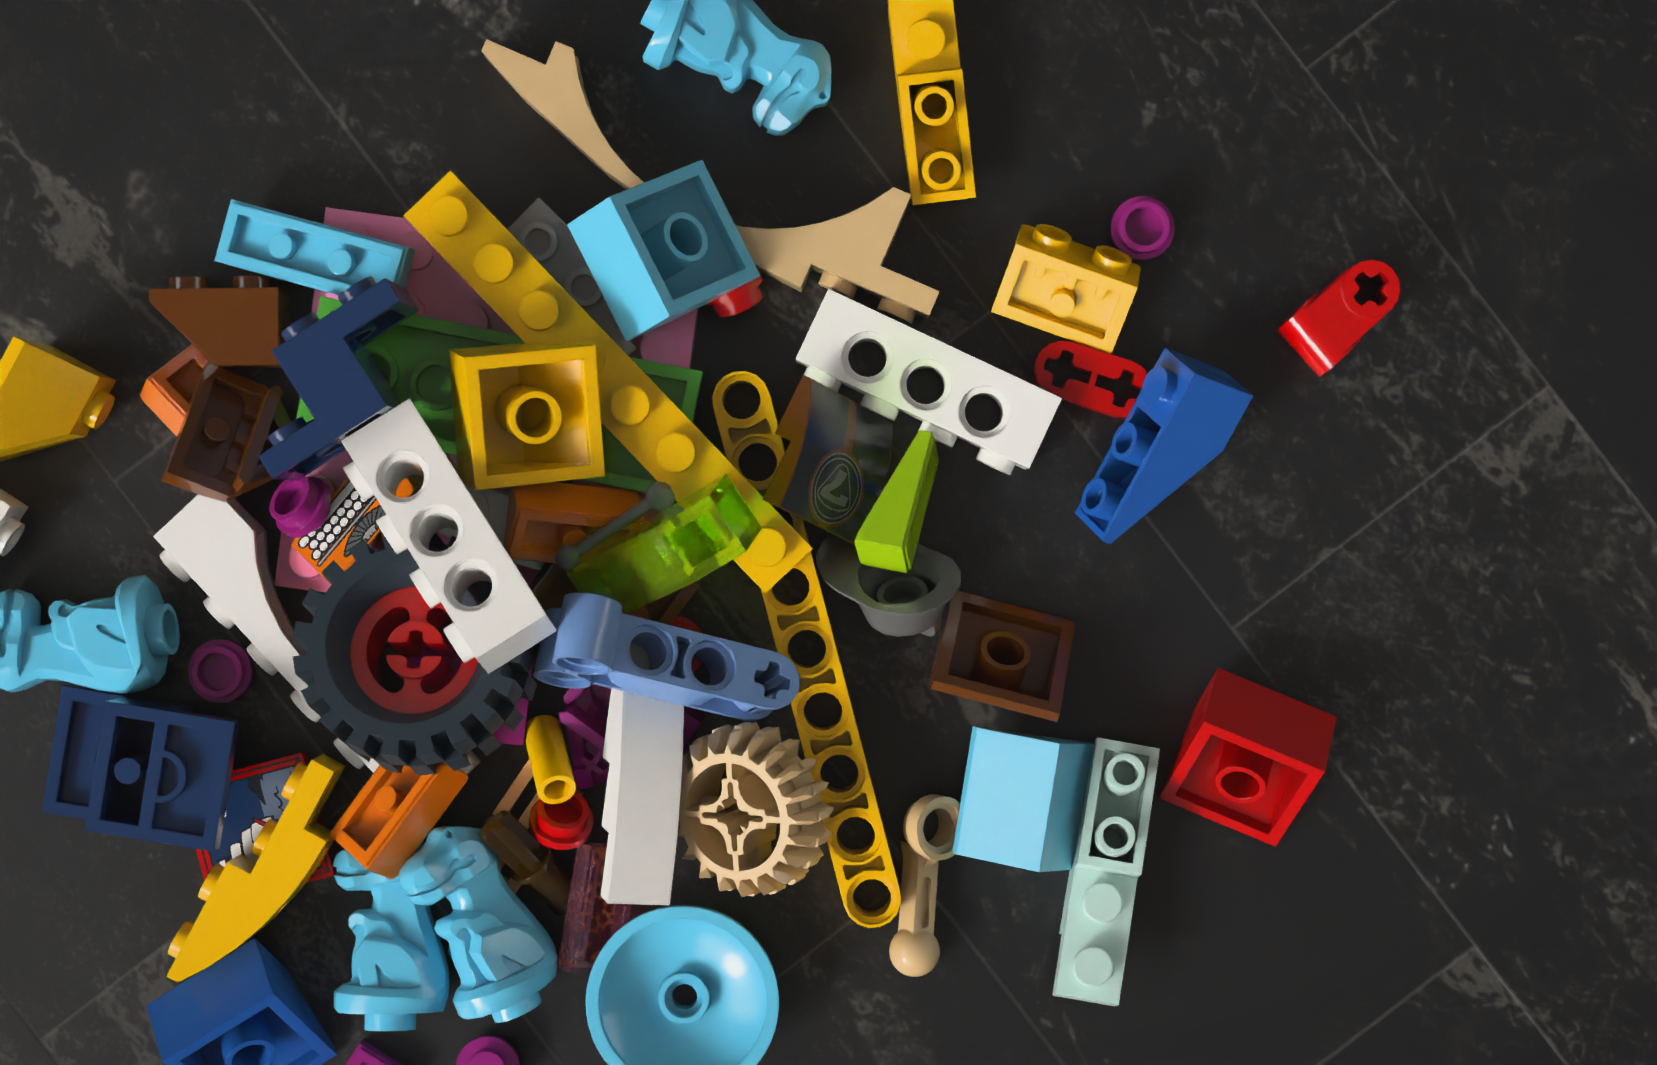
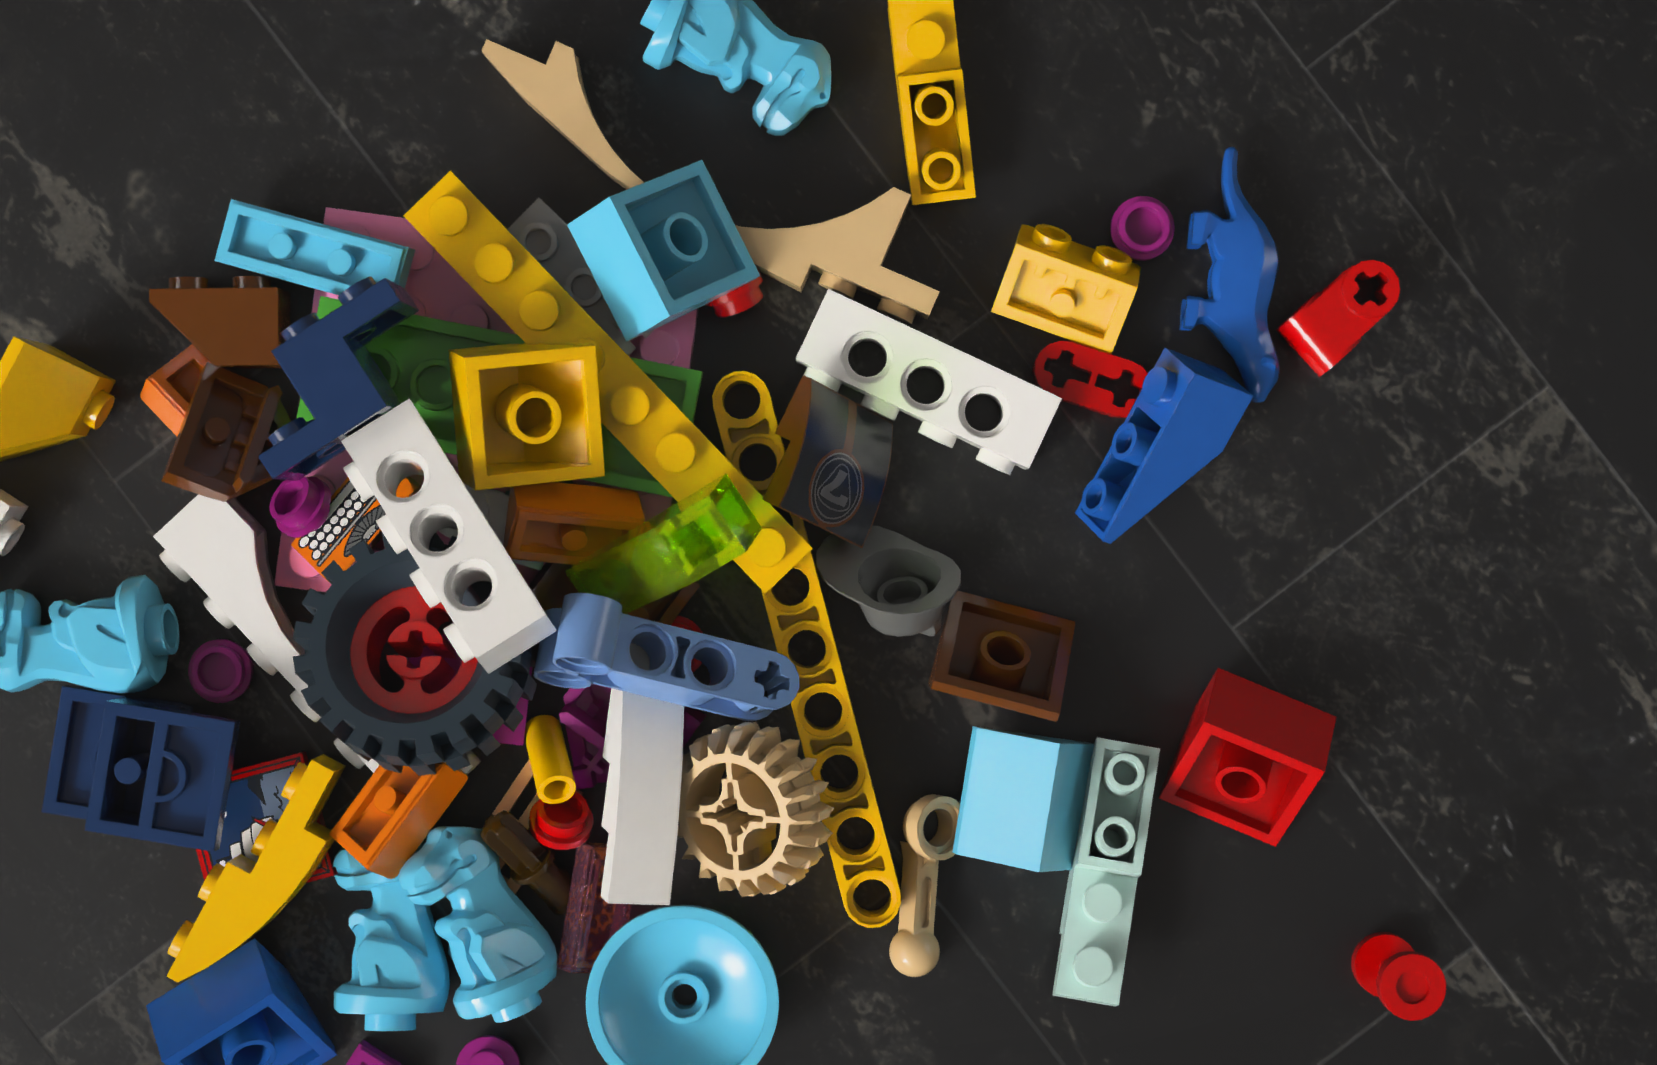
(658, 497): dark grey hinge -> none
(895, 522): lime slope -> none
(1237, 283): none -> blue animal
(1402, 979): none -> red wheel

